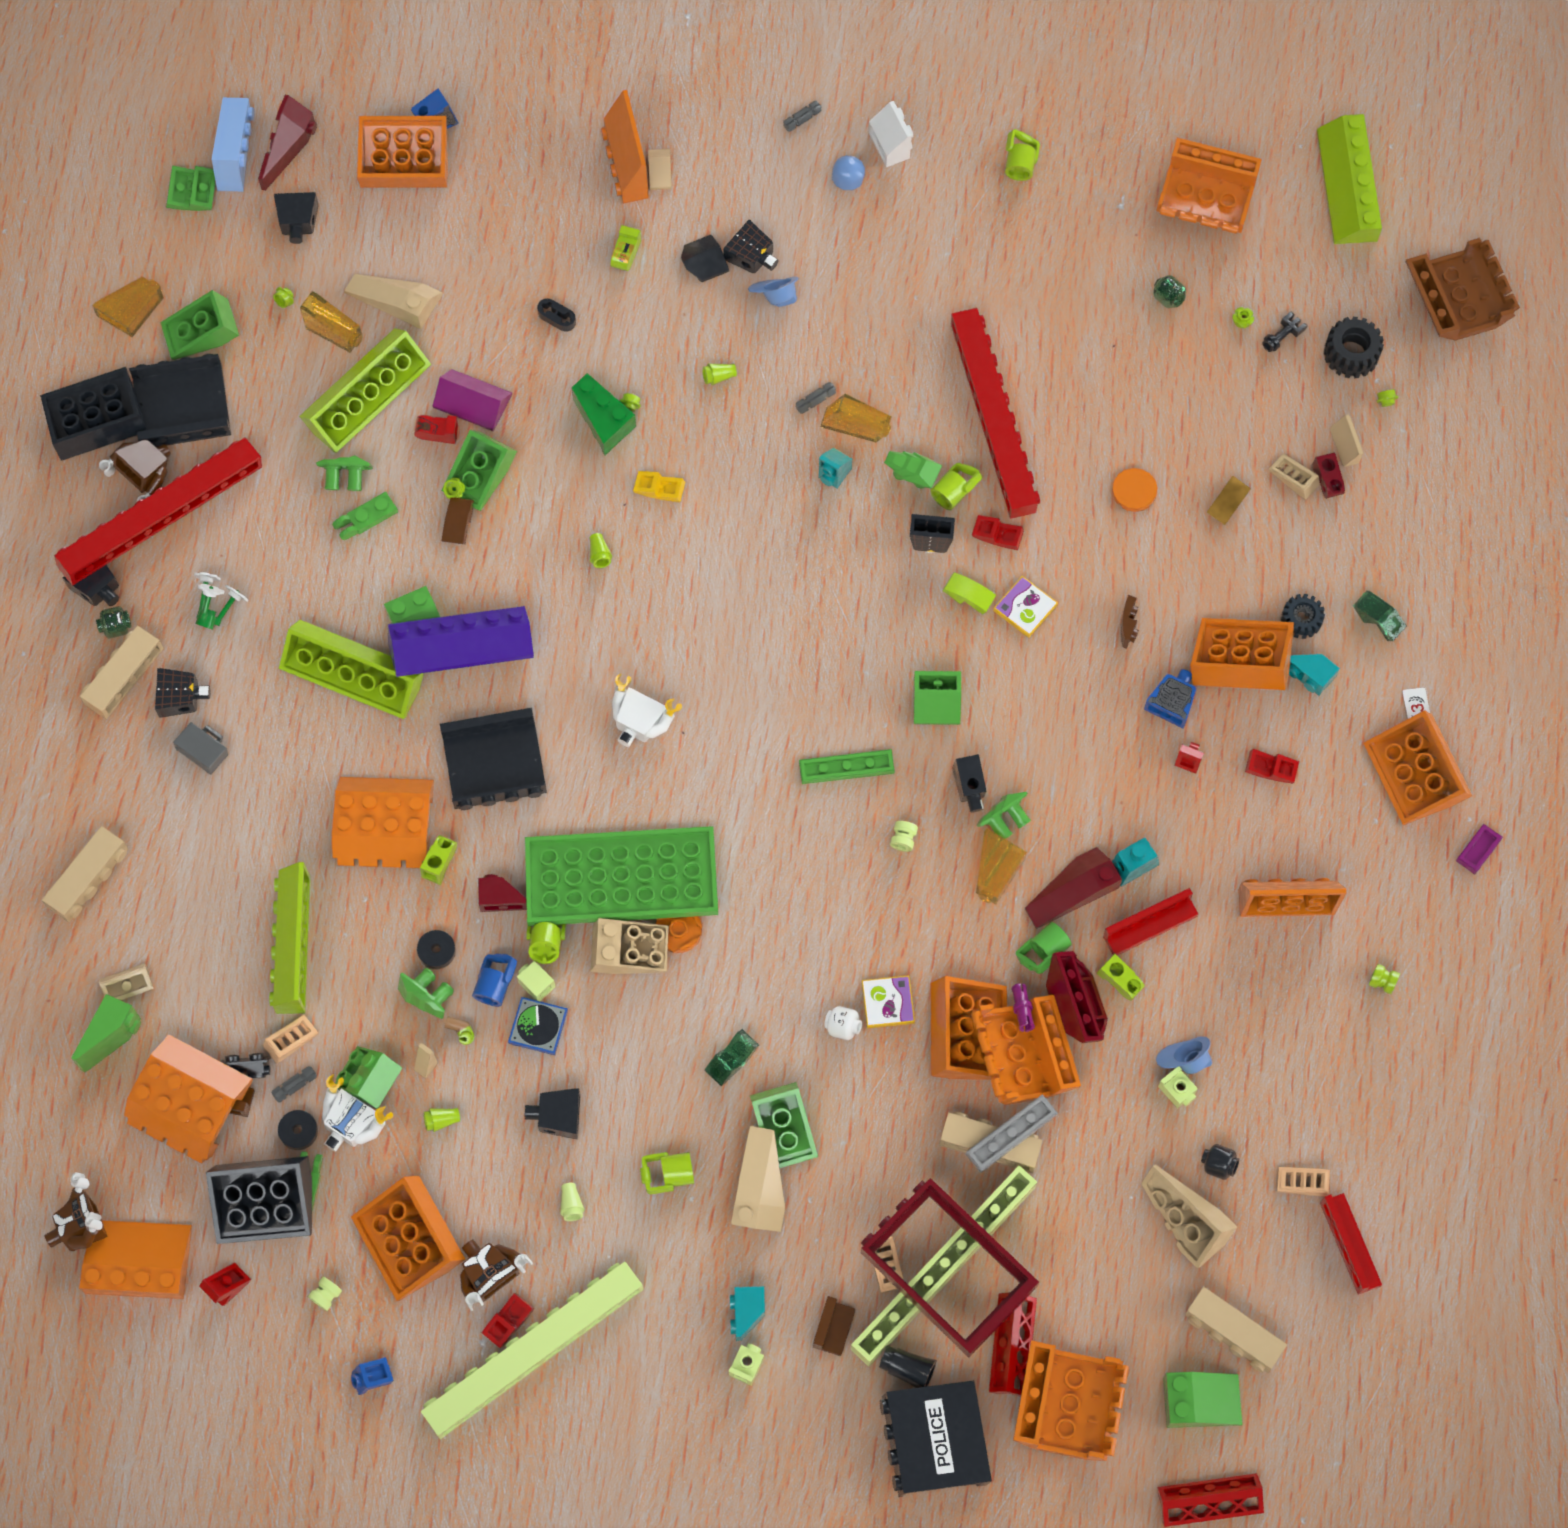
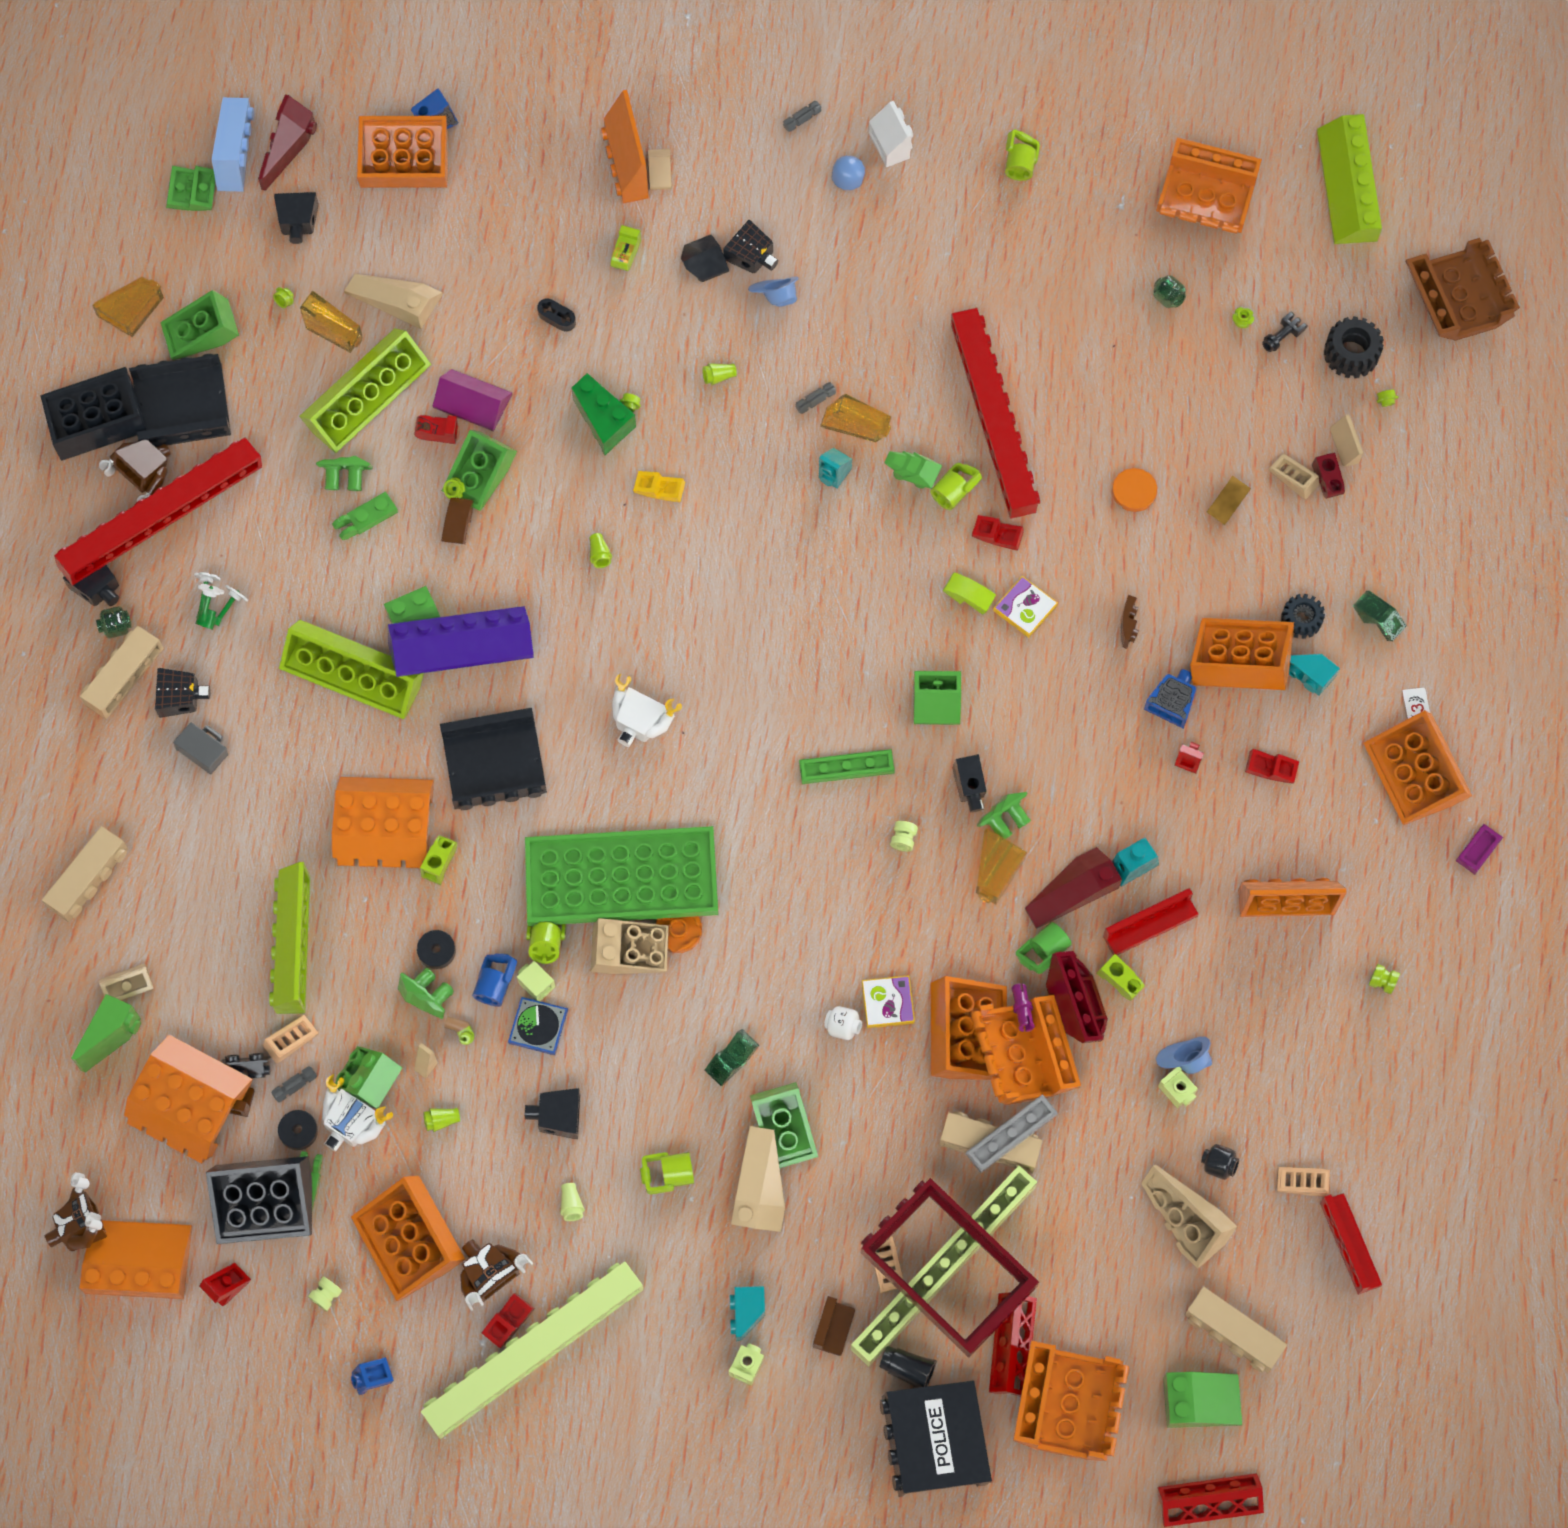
(499, 895): dark red slope -> none
(931, 533): black torso -> none

